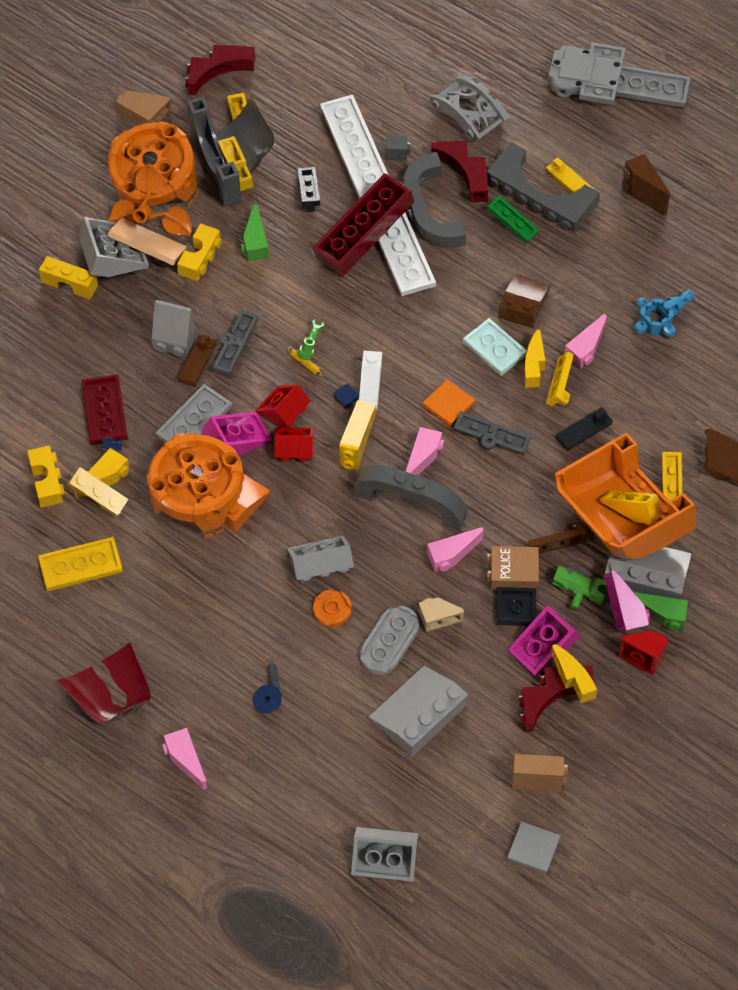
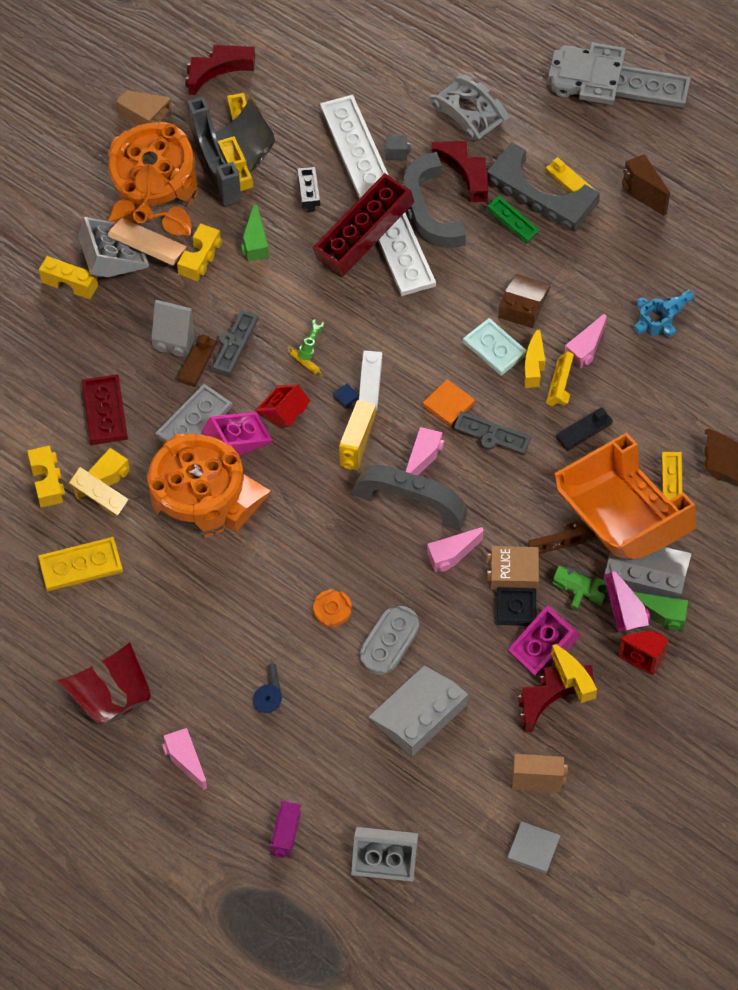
(115, 444): dark blue tile -> none
(285, 829): none -> magenta window
(294, 443): red slope -> none
(320, 558): light grey slope -> none
(439, 613): tan slope -> none
(635, 506): yellow slope -> none

